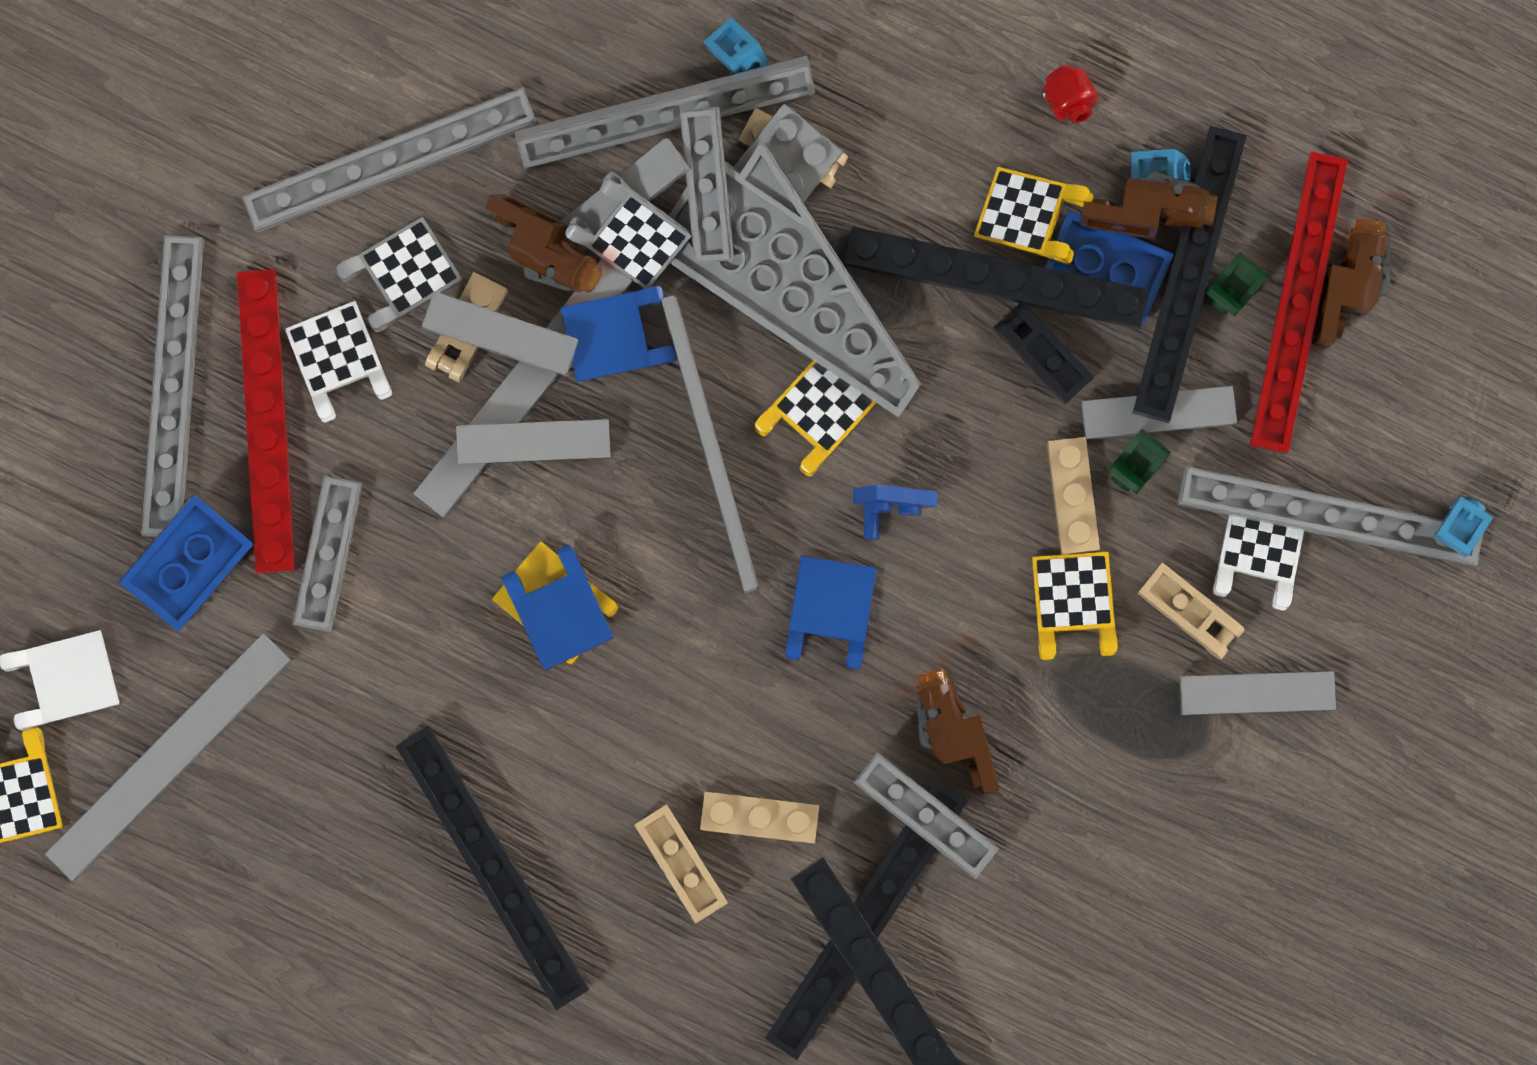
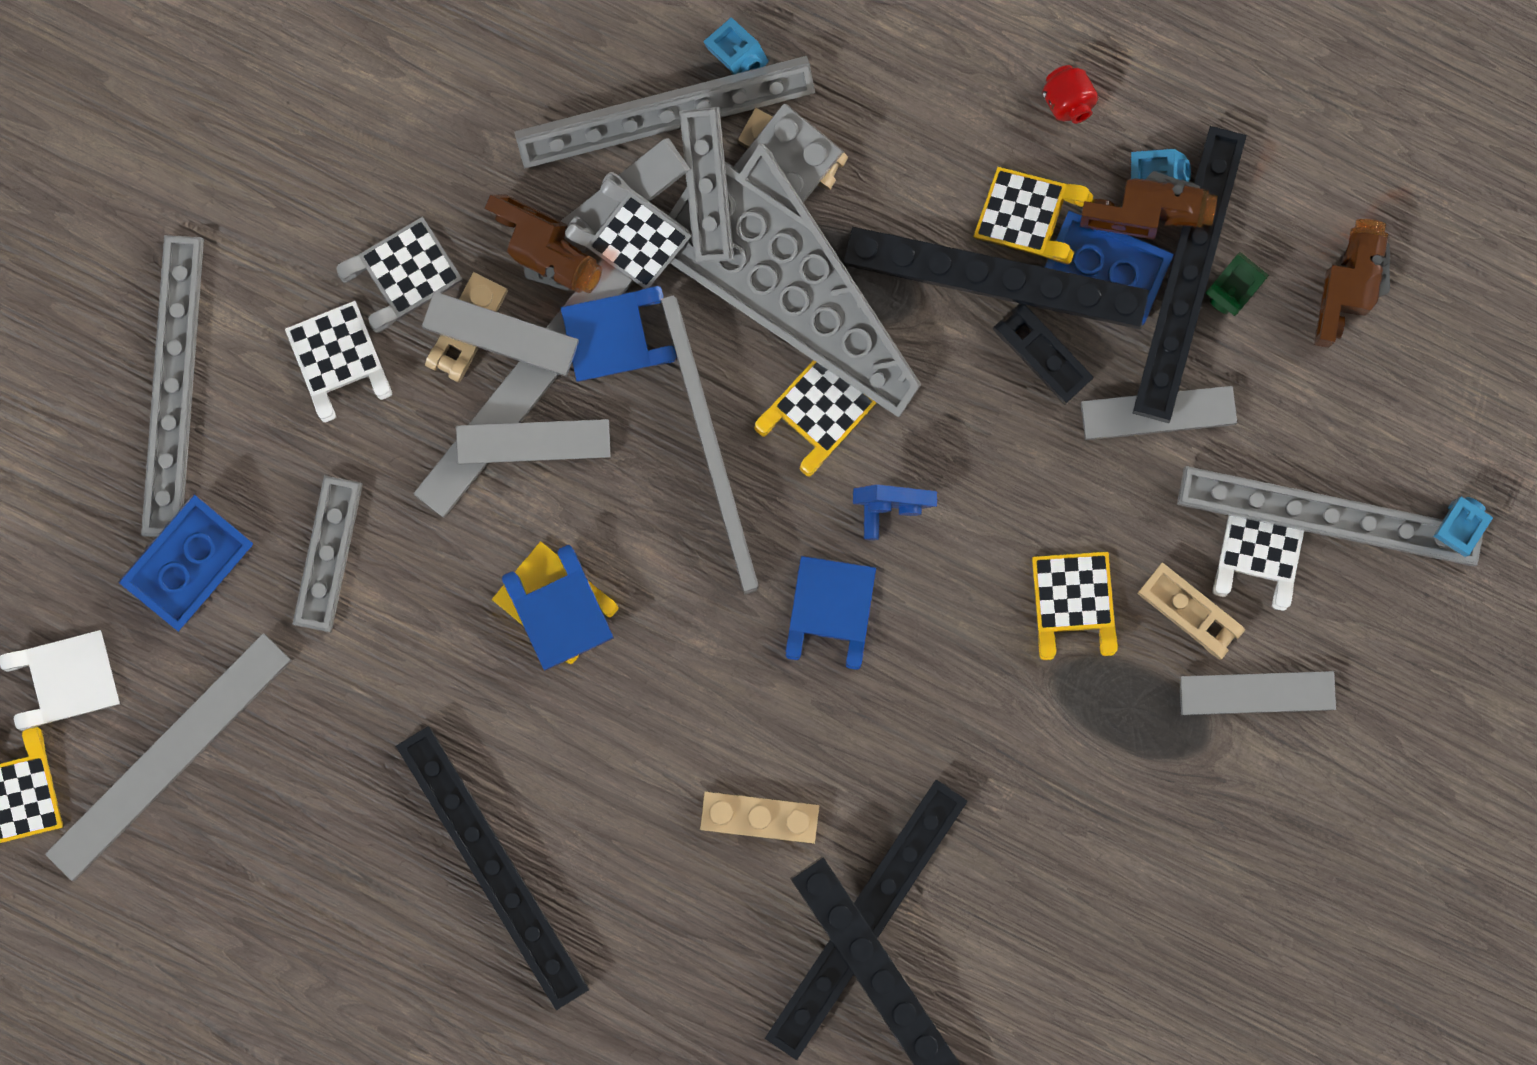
(266, 421): red plate -> none
(389, 160): light grey tile -> none
(681, 863): tan plate -> none
(926, 815): light grey tile -> none
(949, 734): reddish brown plate -> none
(1073, 496): tan plate -> none
(1138, 462): dark green bracket -> none
(1298, 303): red plate -> none

